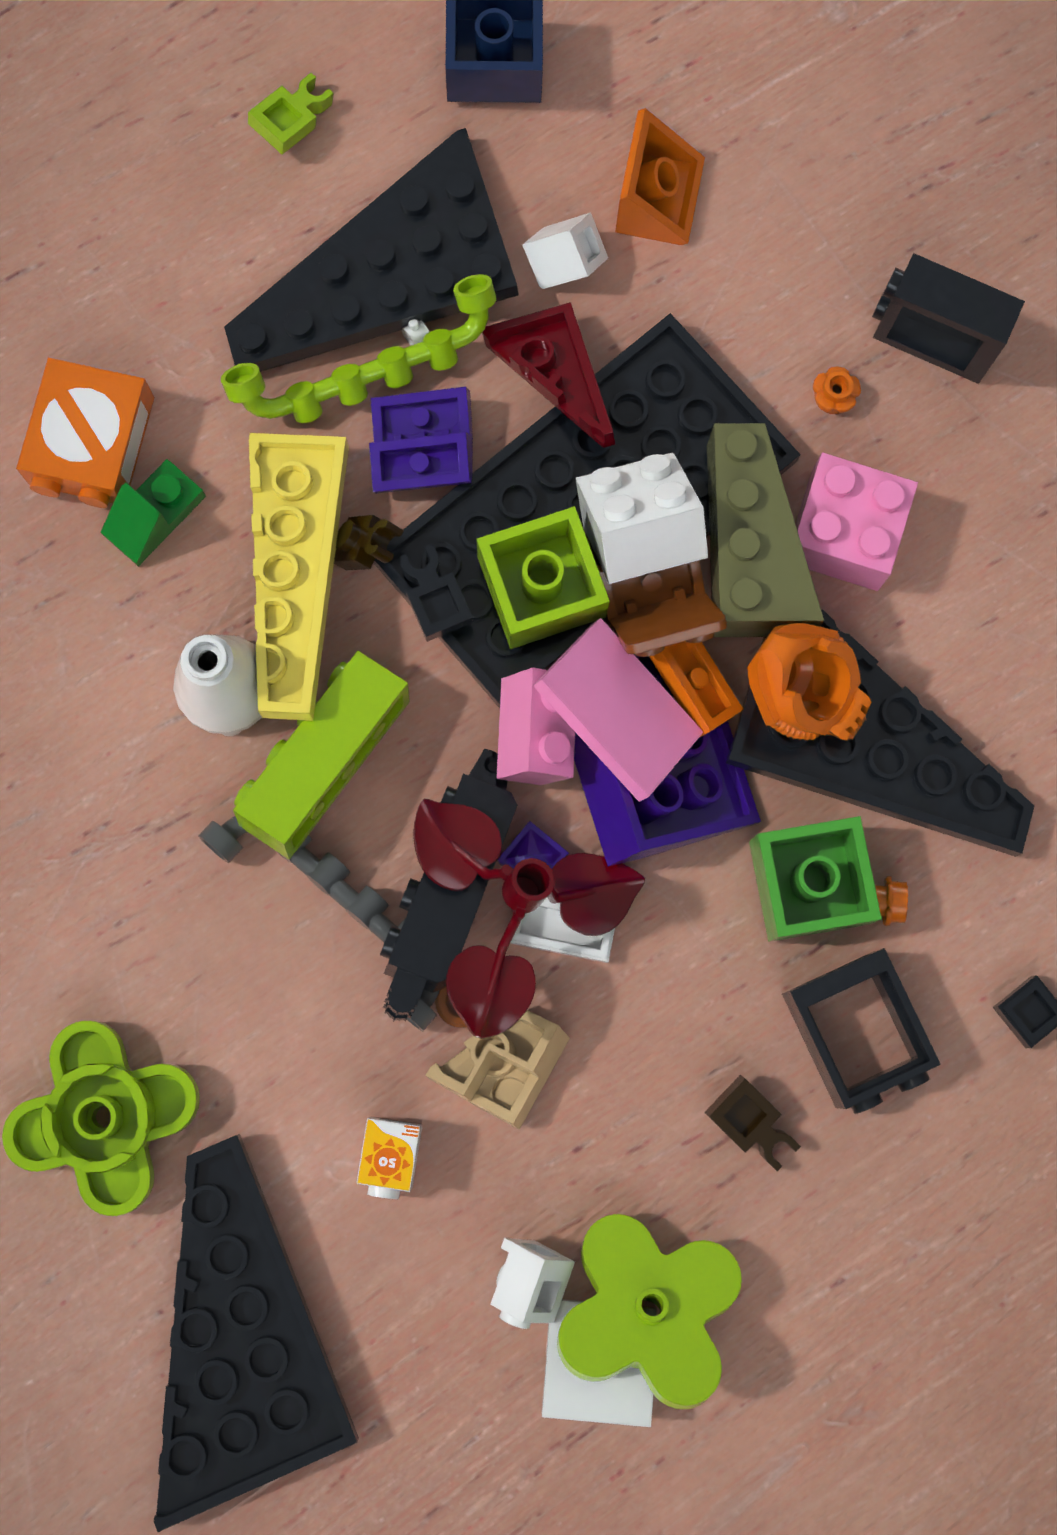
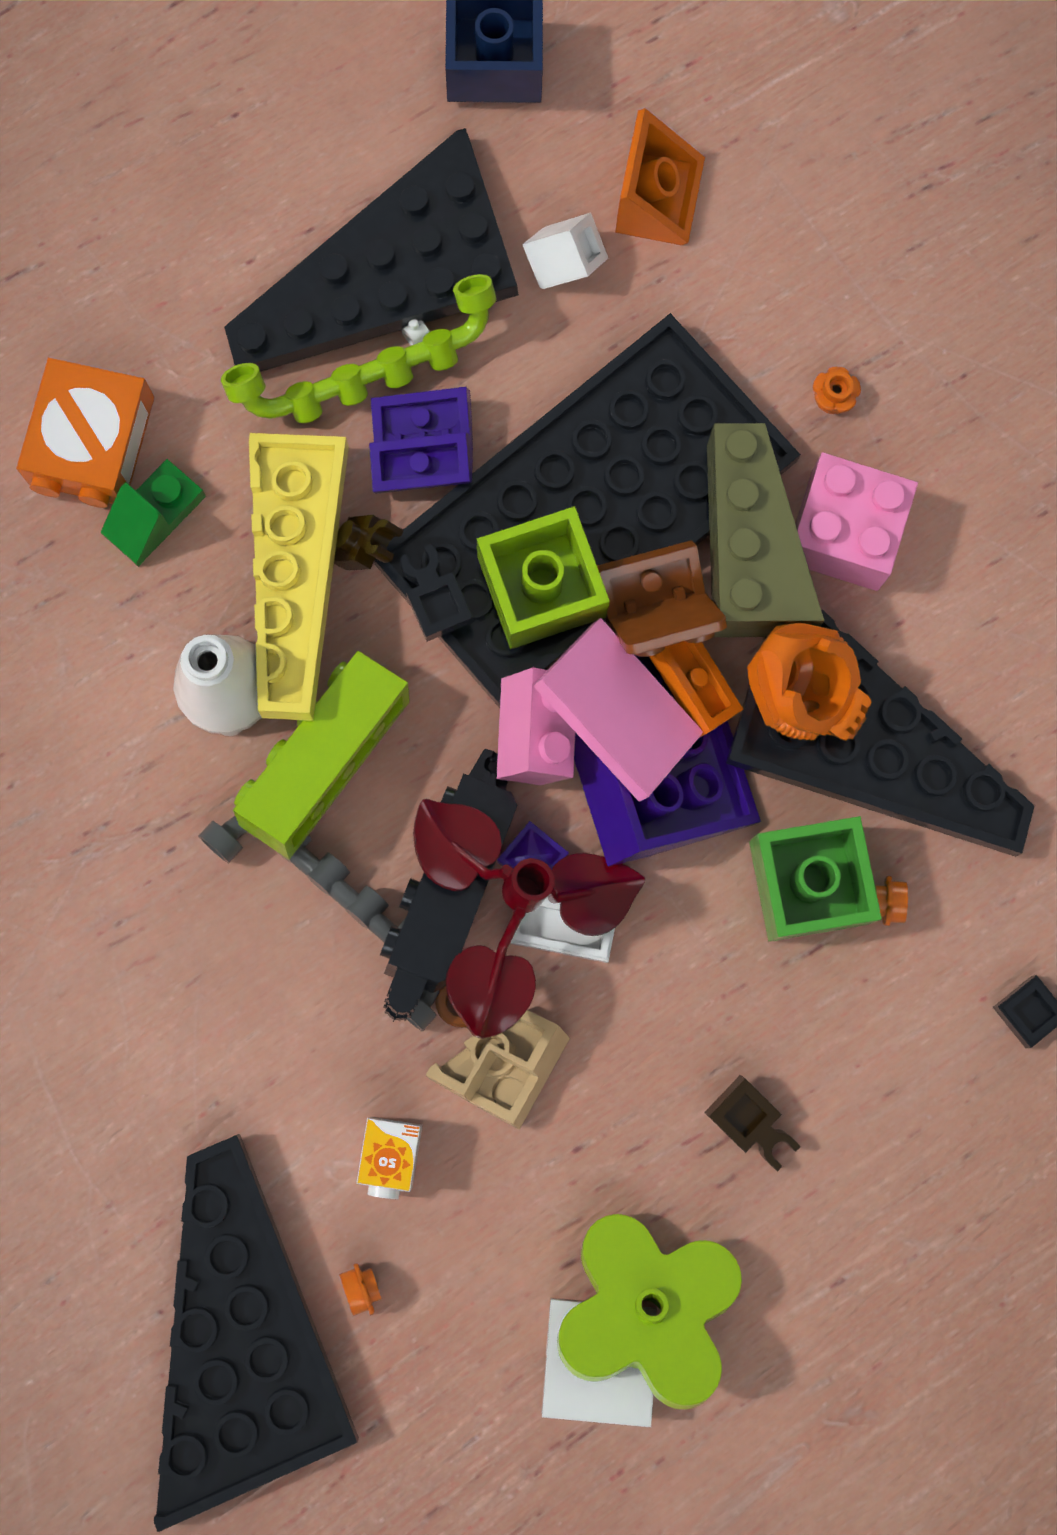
(62, 1127): lime plant -> none
(289, 117): lime plate -> none
(360, 1289): none -> orange plate
(530, 1283): white brick -> none
(554, 360): dark red wing -> none
(642, 517): white brick -> none
(905, 1074): black window -> none
(945, 317): black window -> none

